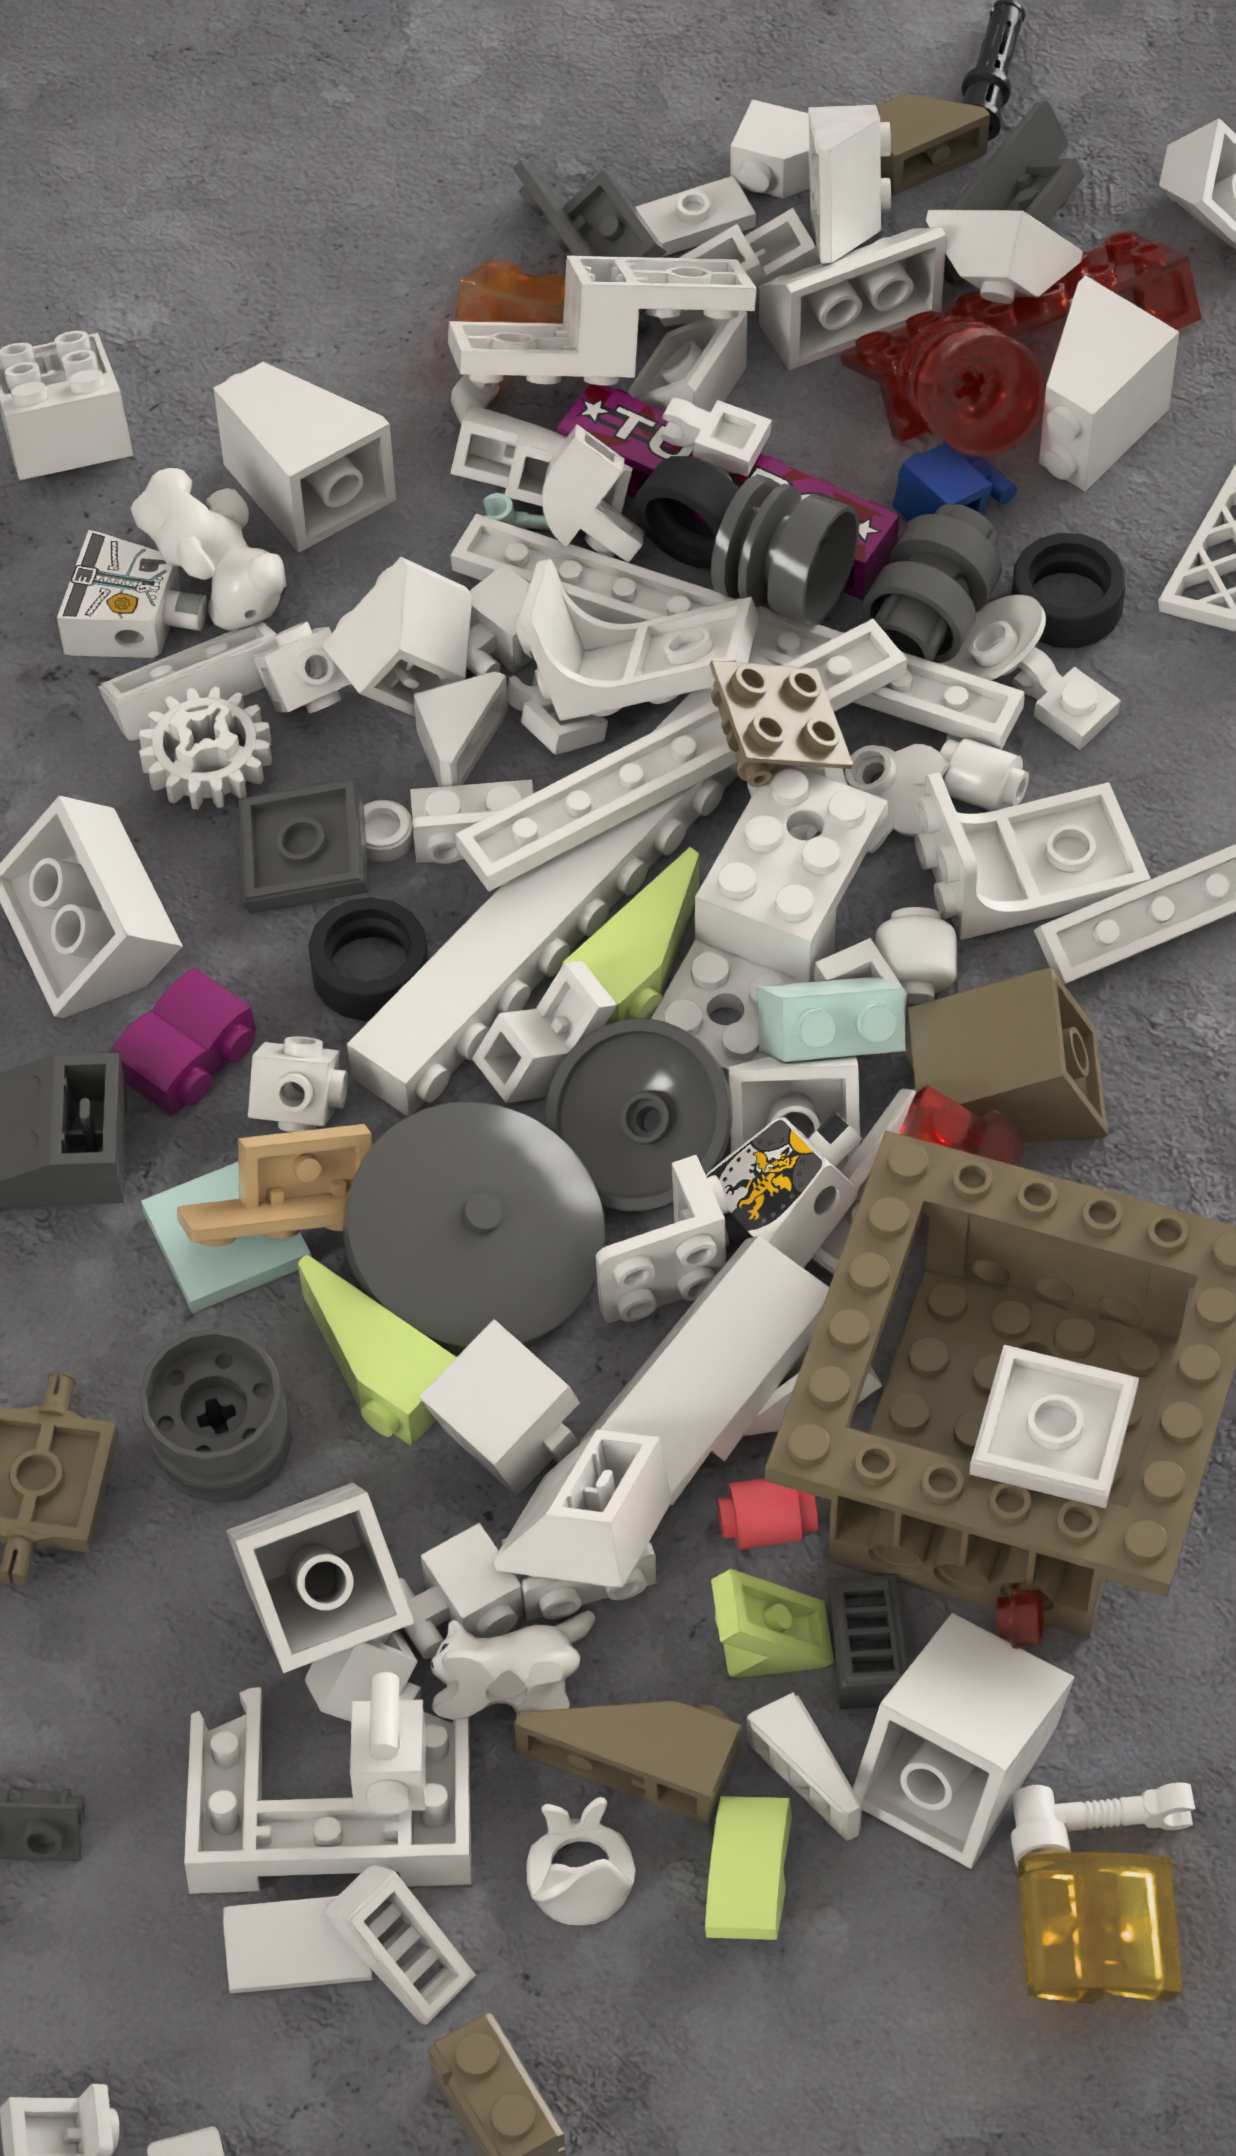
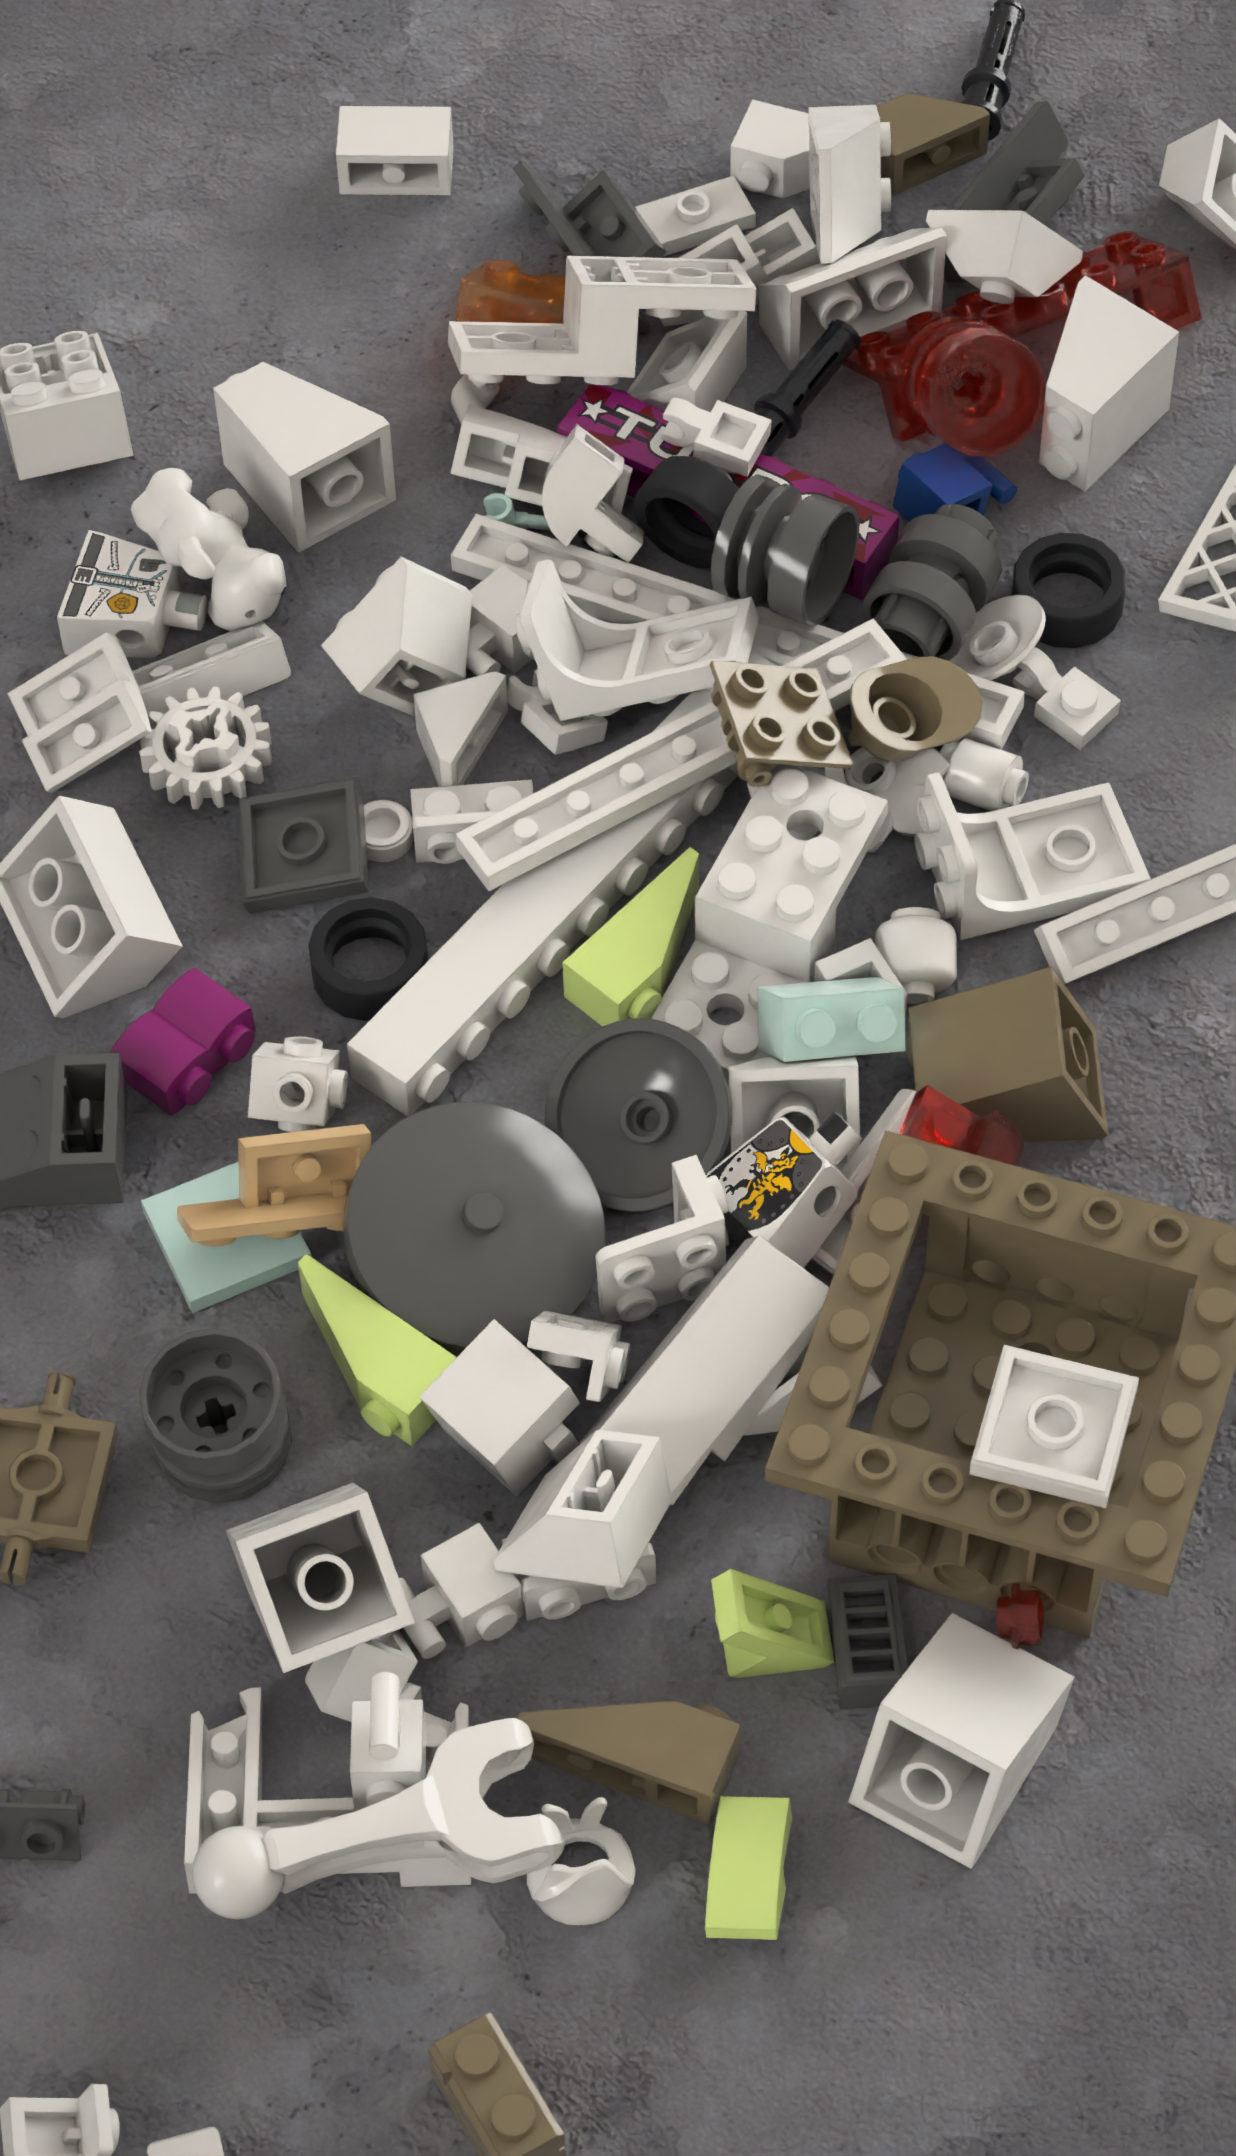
(80, 712): none -> white slope
(285, 674): white brick -> none
(287, 1947): white slope -> none
(385, 1898): white slope -> none
(394, 150): none -> white brick
(439, 1817): none -> white piece
(510, 1669): white animal -> none
(529, 1045): white brick -> none
(573, 1340): none -> white bracket
(765, 1514): coral brick -> none
(796, 1751): white slope -> none
(805, 383): none -> black pin
(912, 707): none -> dark tan piece
(1044, 1825): white brick -> none
(1099, 1926): clear yellow slope -> none

